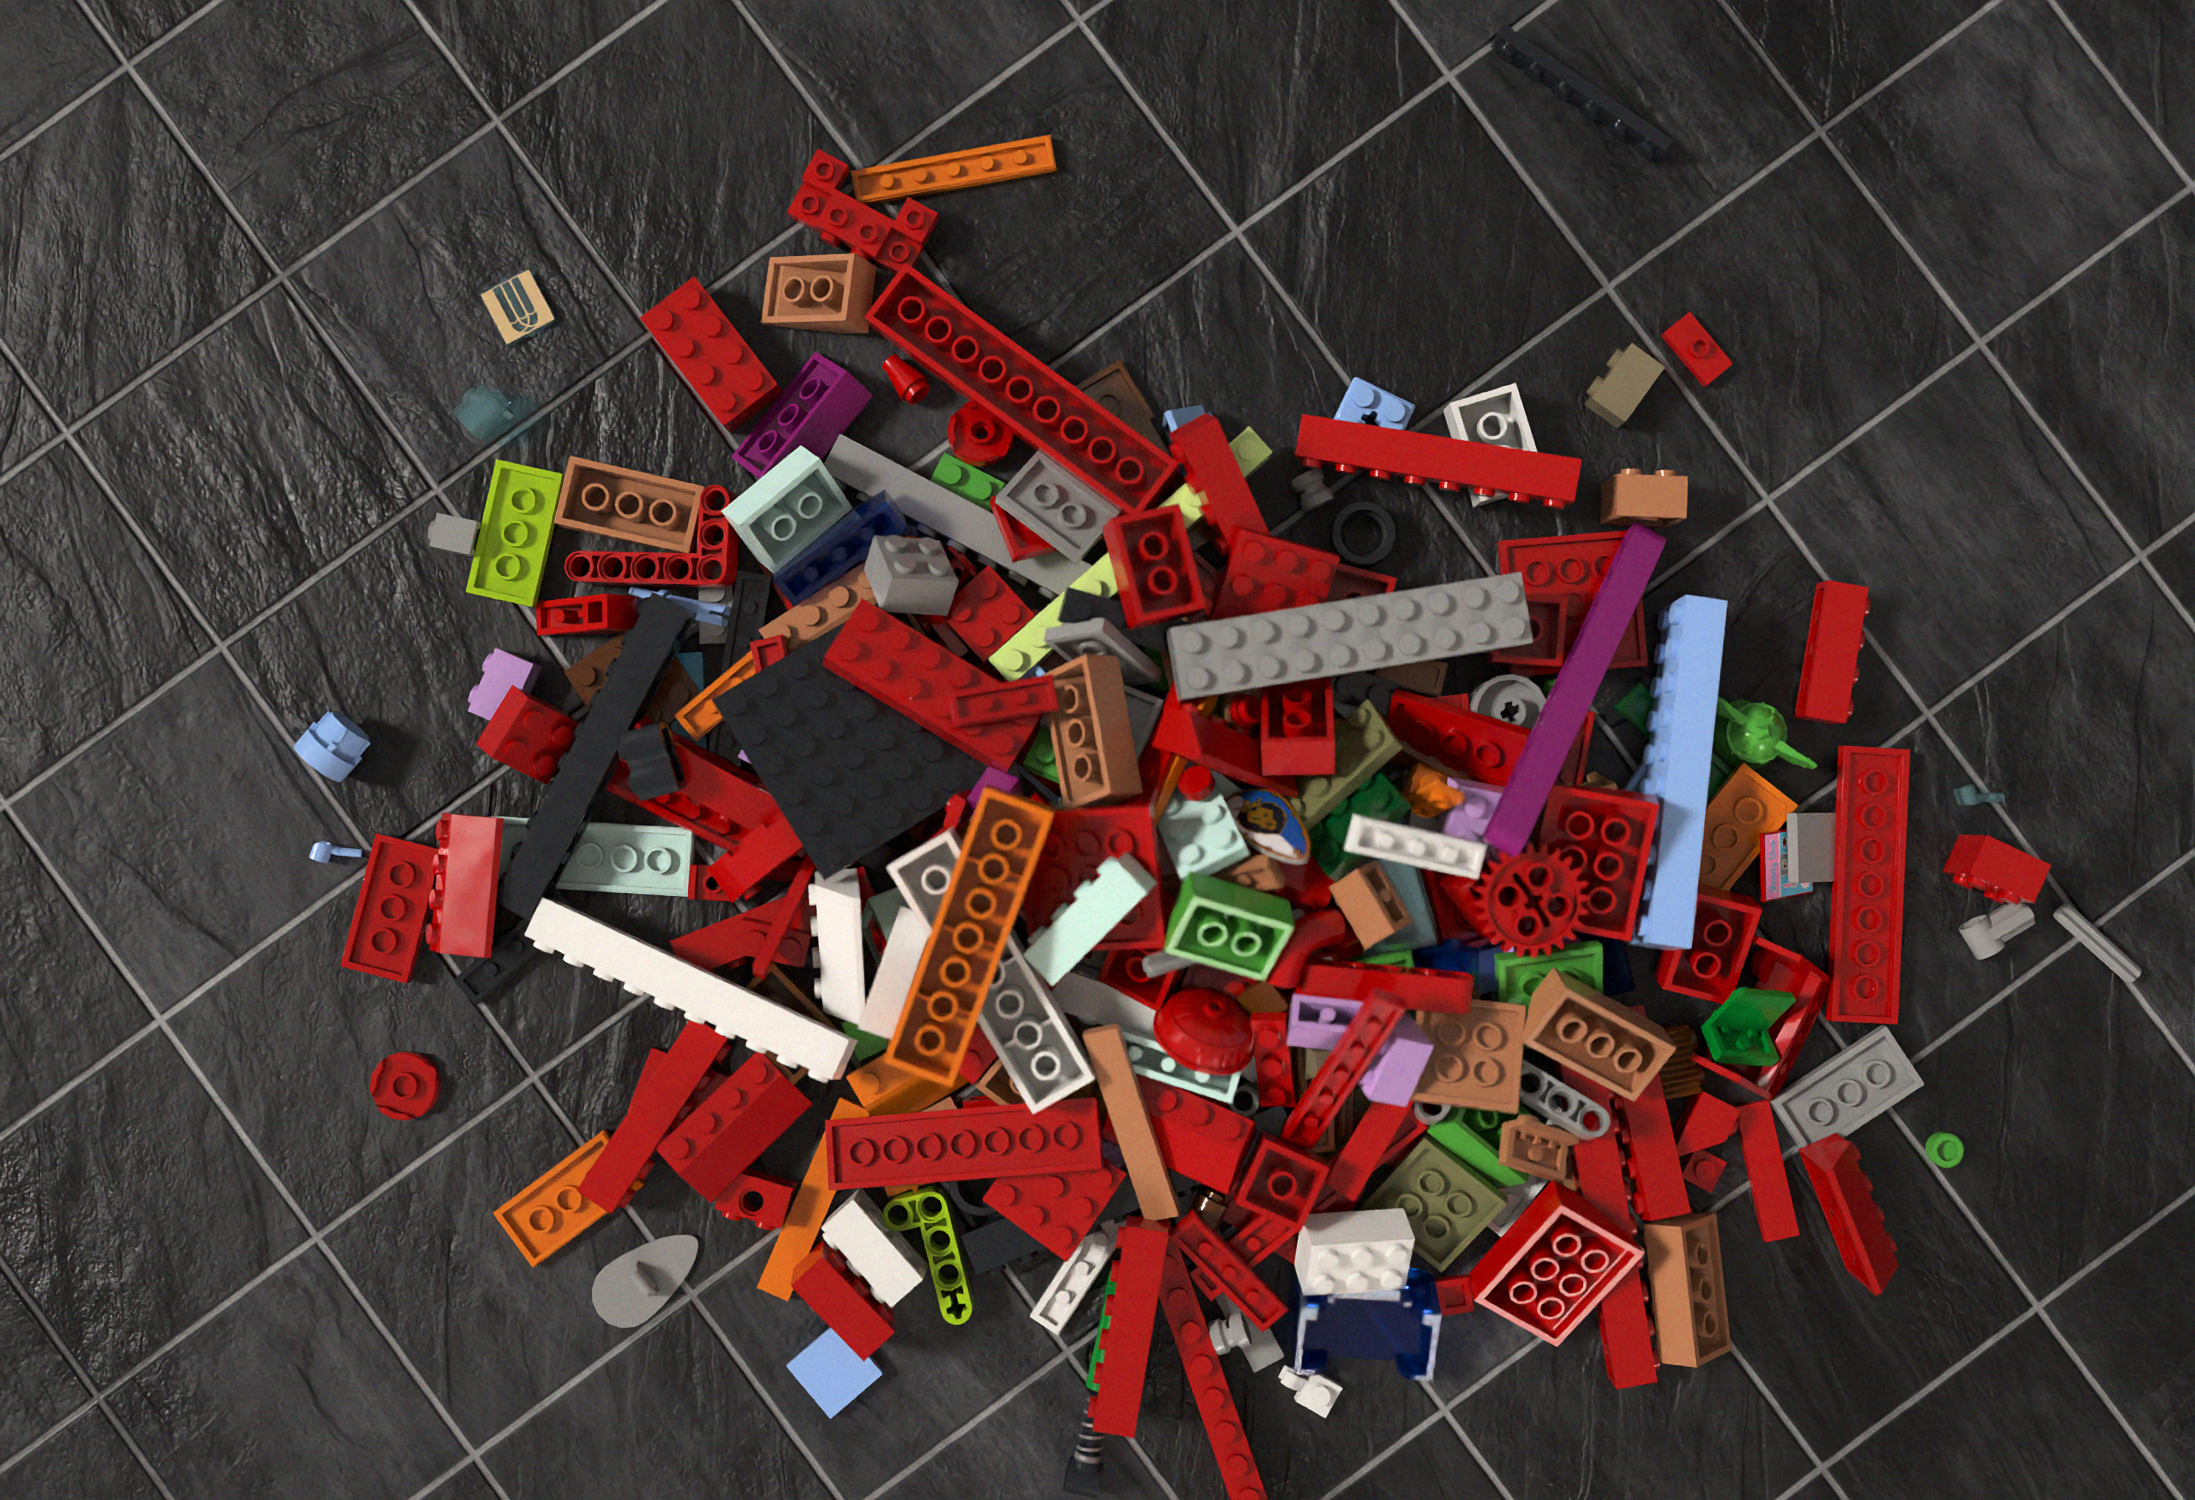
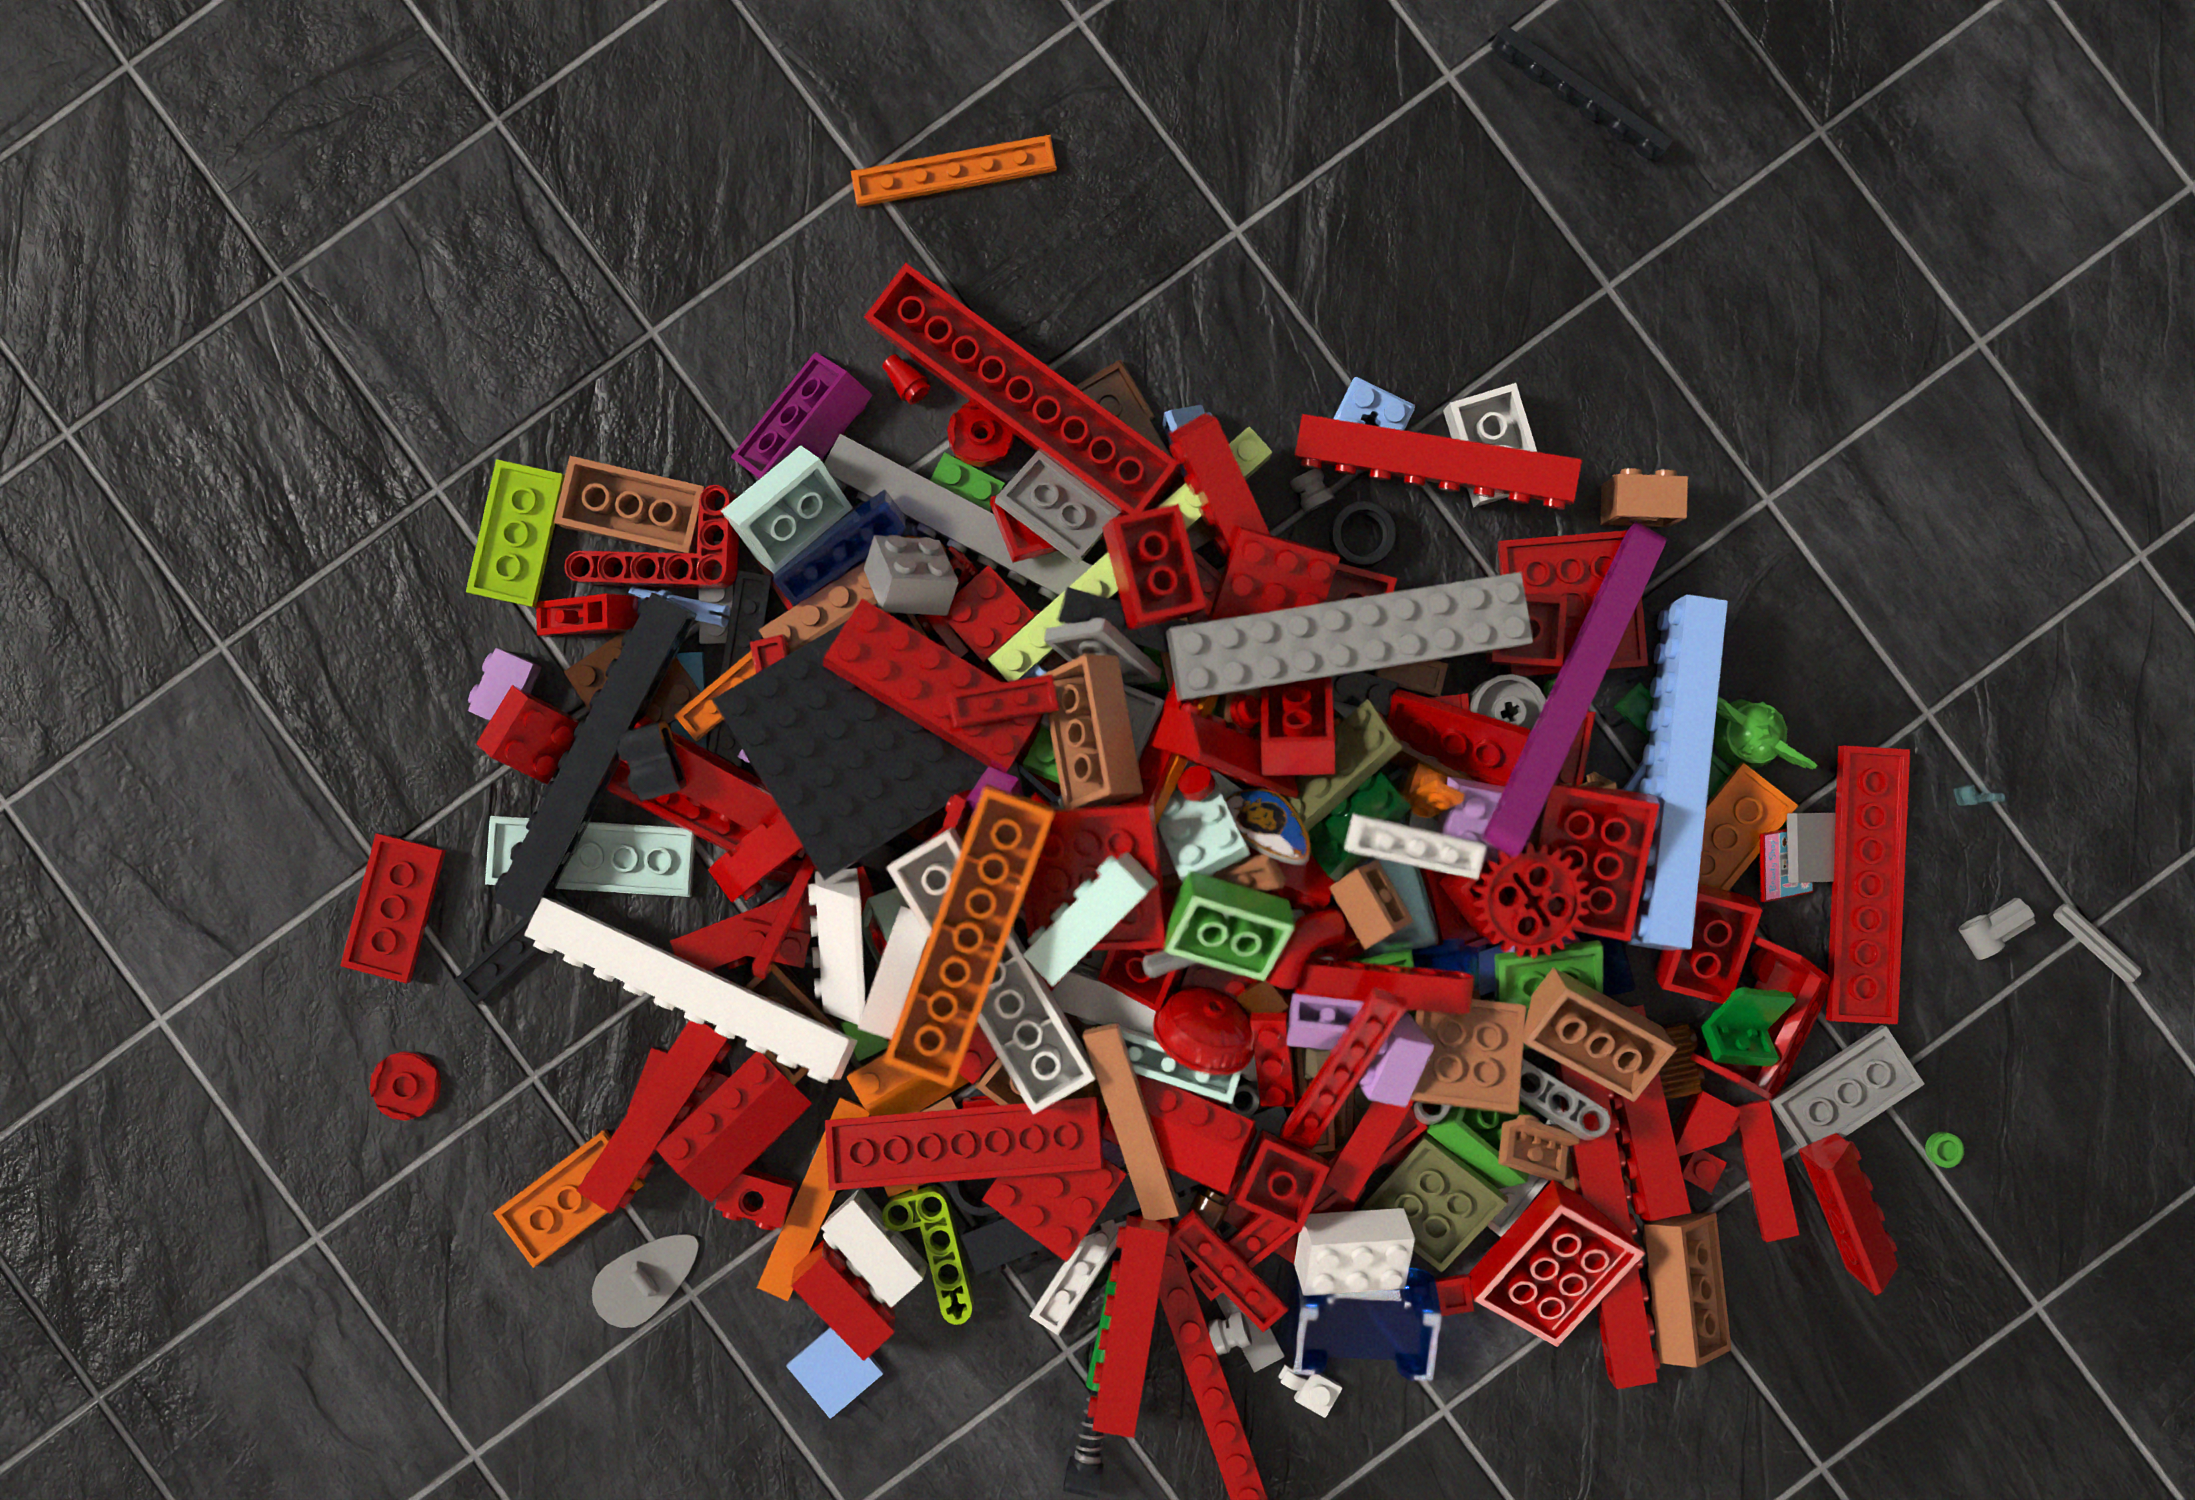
(322, 851): light blue hand -> none
(333, 745): light blue piece -> none
(454, 534): light grey brick -> none
(465, 884): slope -> none
(483, 411): clear light blue brick -> none
(518, 307): piece -> none
(699, 884): red brick -> none
(711, 354): red brick -> none
(819, 293): nougat slope -> none
(855, 225): red bracket -> none
(1624, 385): dark tan brick -> none
(1696, 349): red plate -> none
(1832, 652): red brick -> none
(1996, 869): red brick -> none

